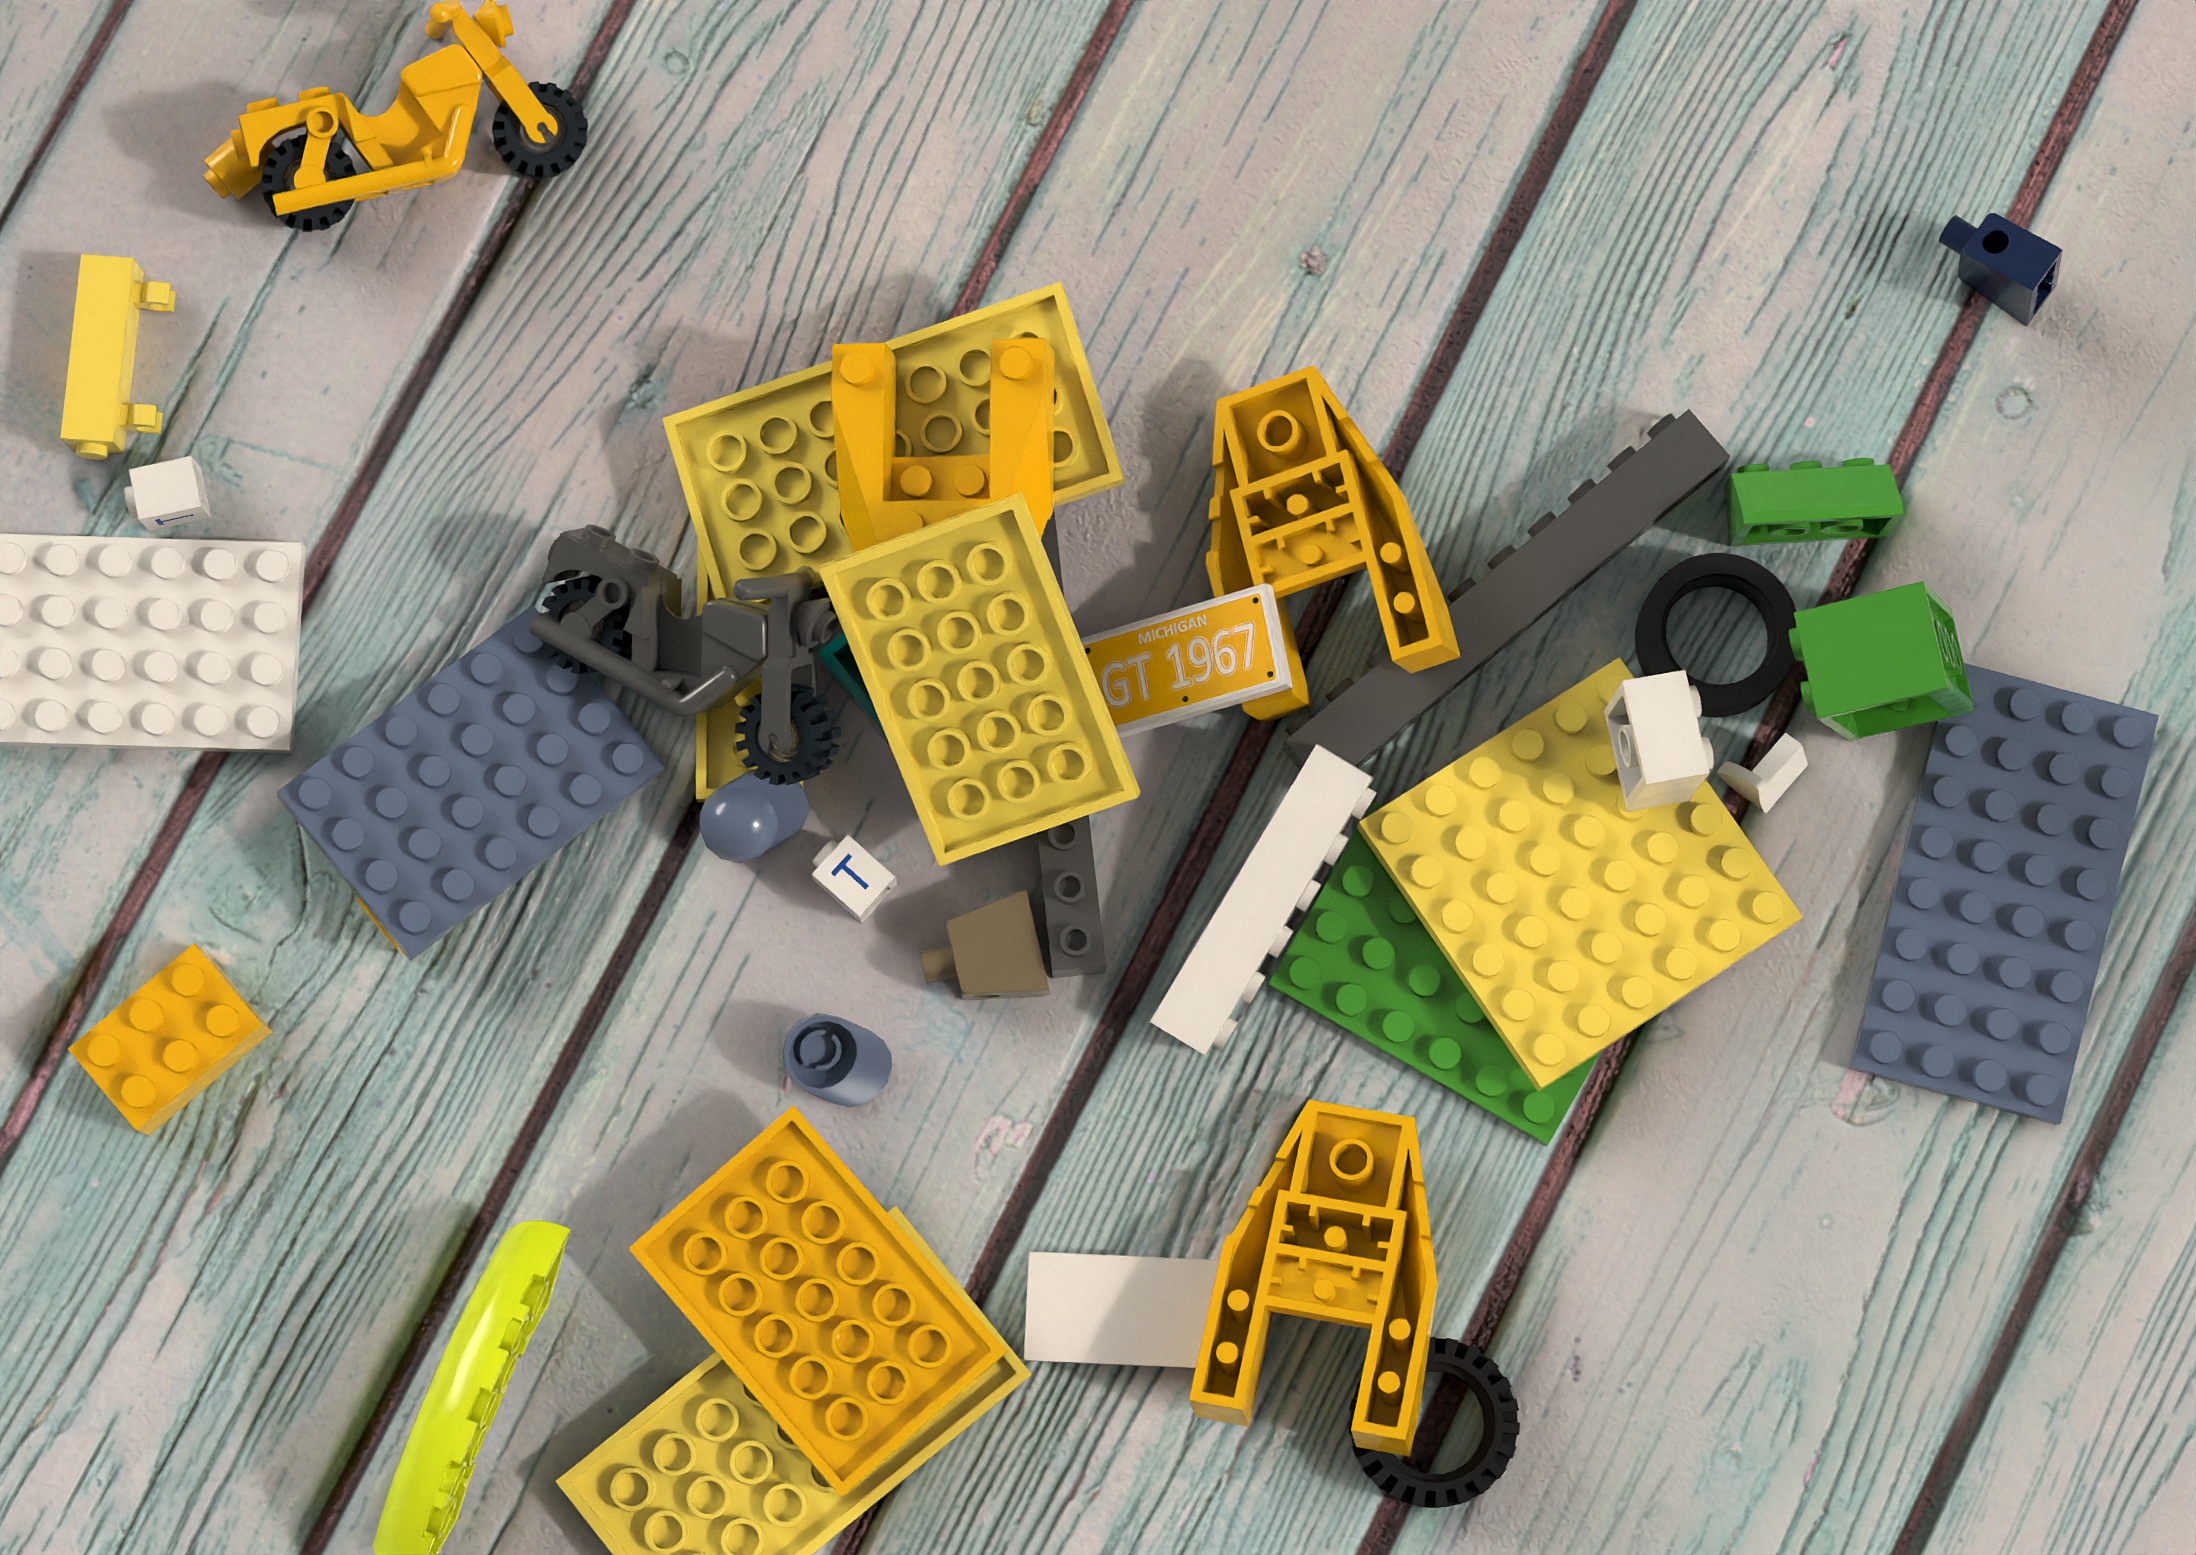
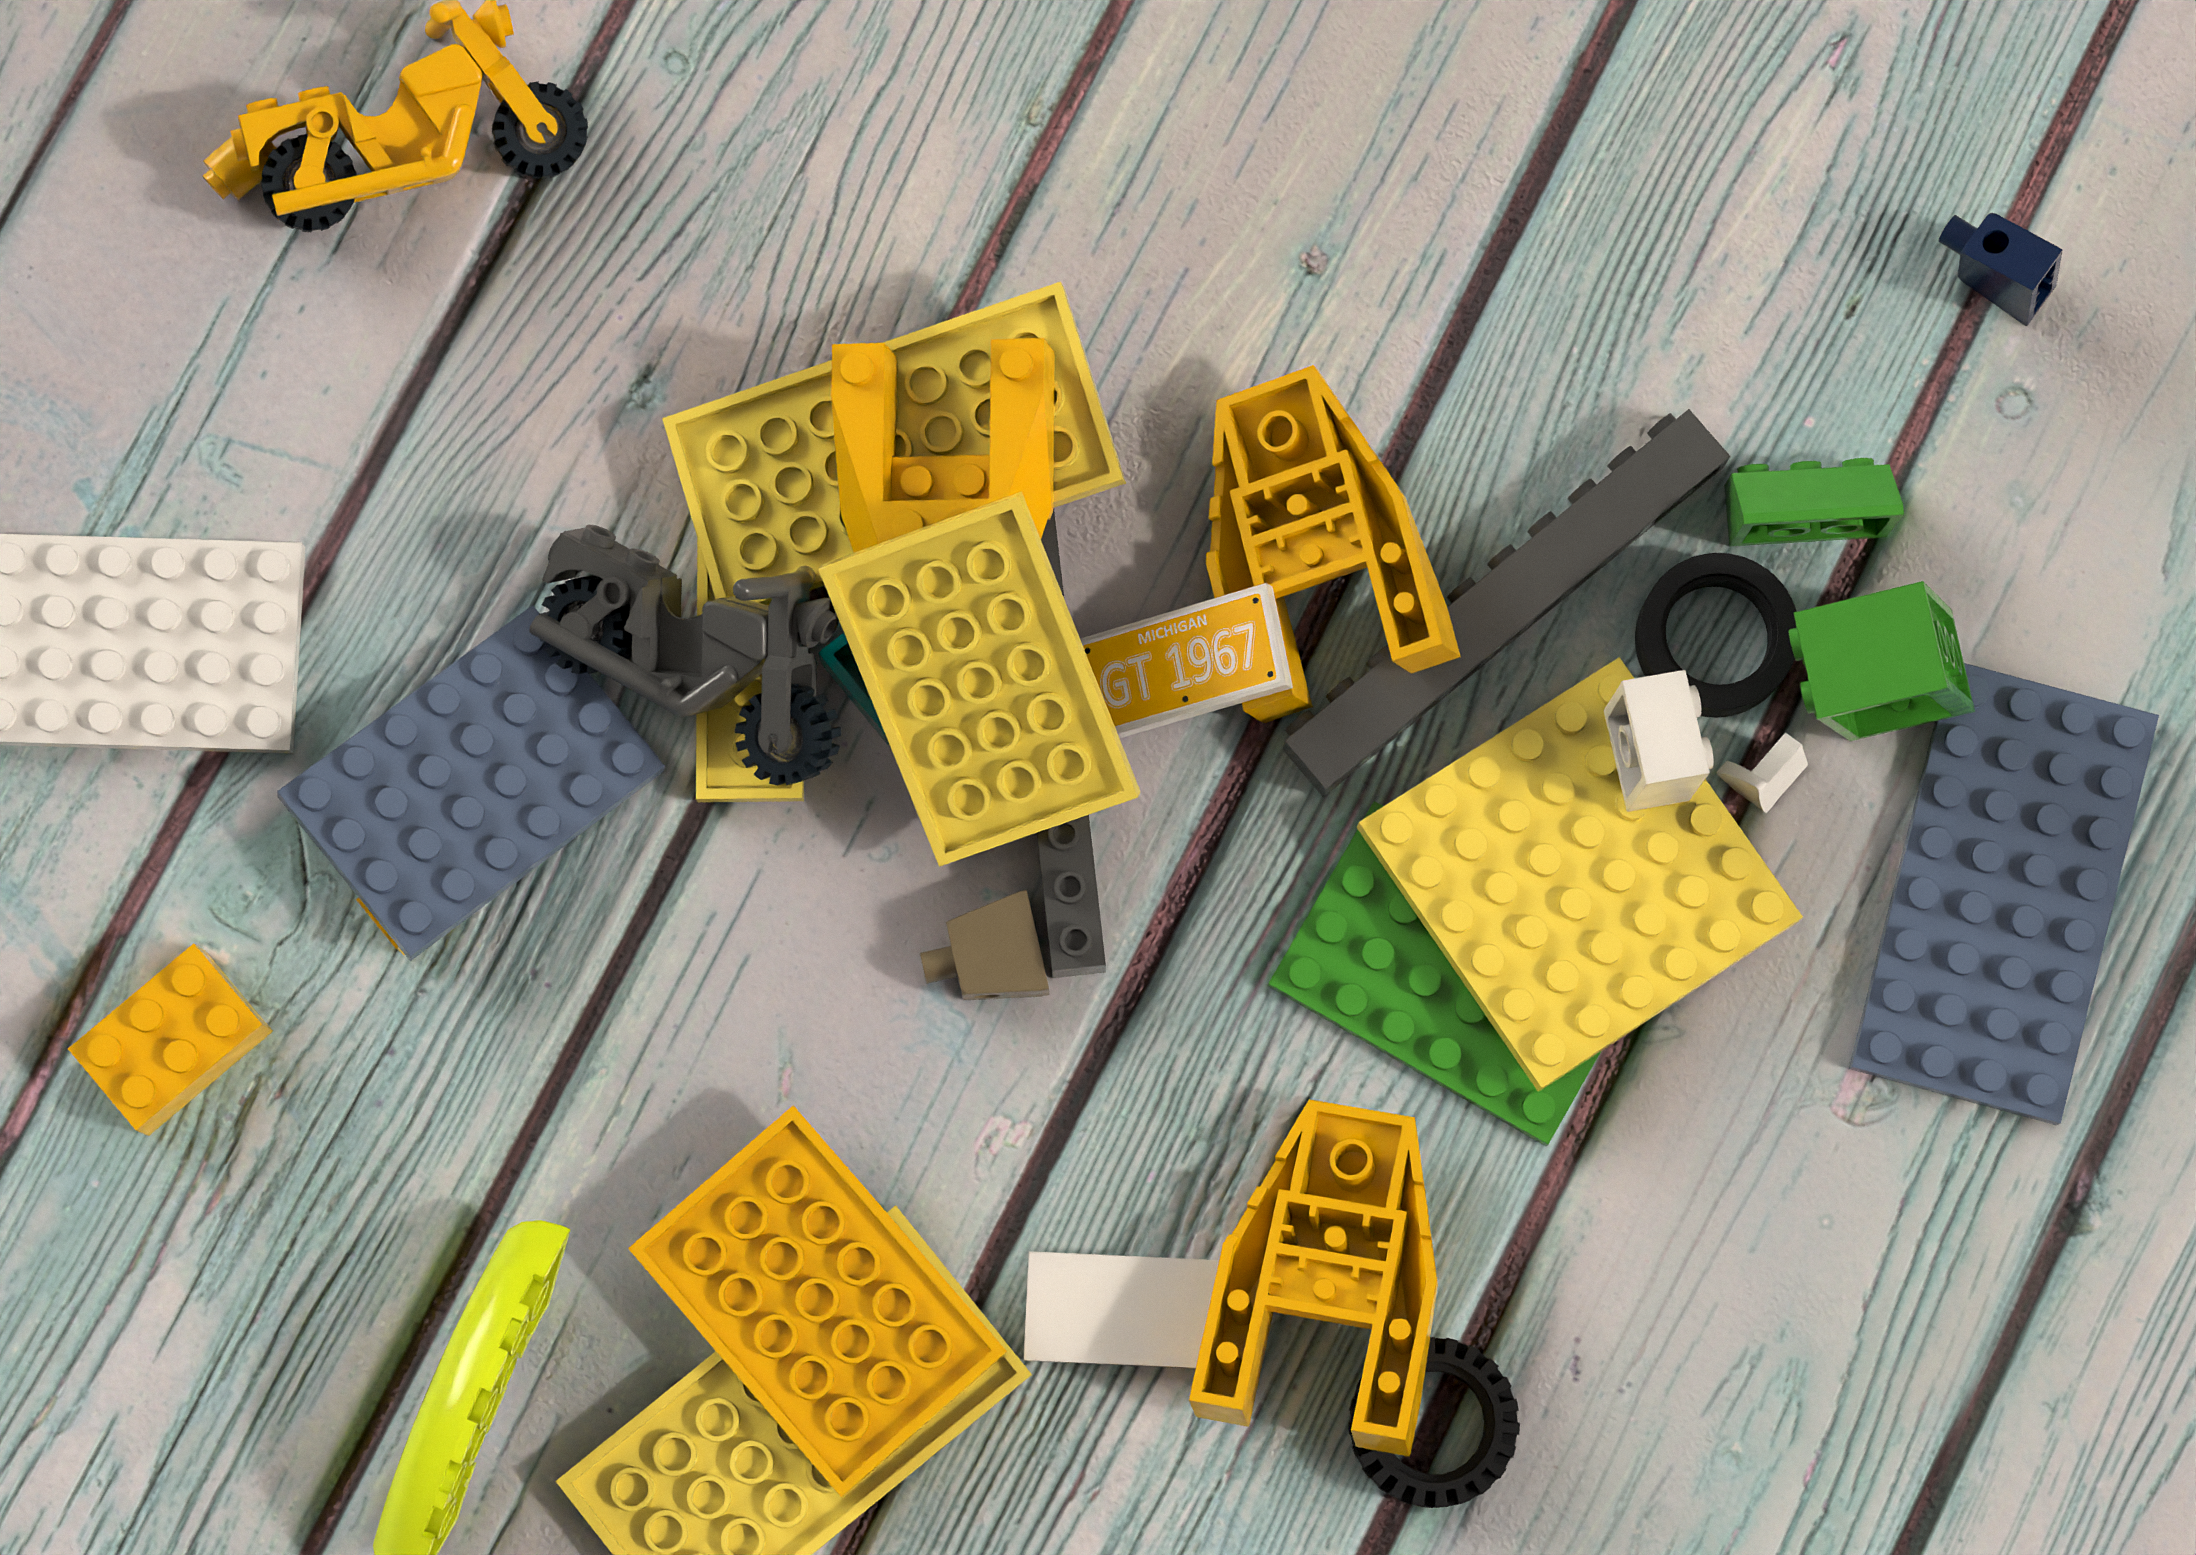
(104, 353): light yellow brick -> none
(167, 493): white brick -> none
(751, 817): sand blue cap -> none
(836, 1059): sand blue cap -> none
(852, 877): white brick -> none
(1262, 900): white brick -> none

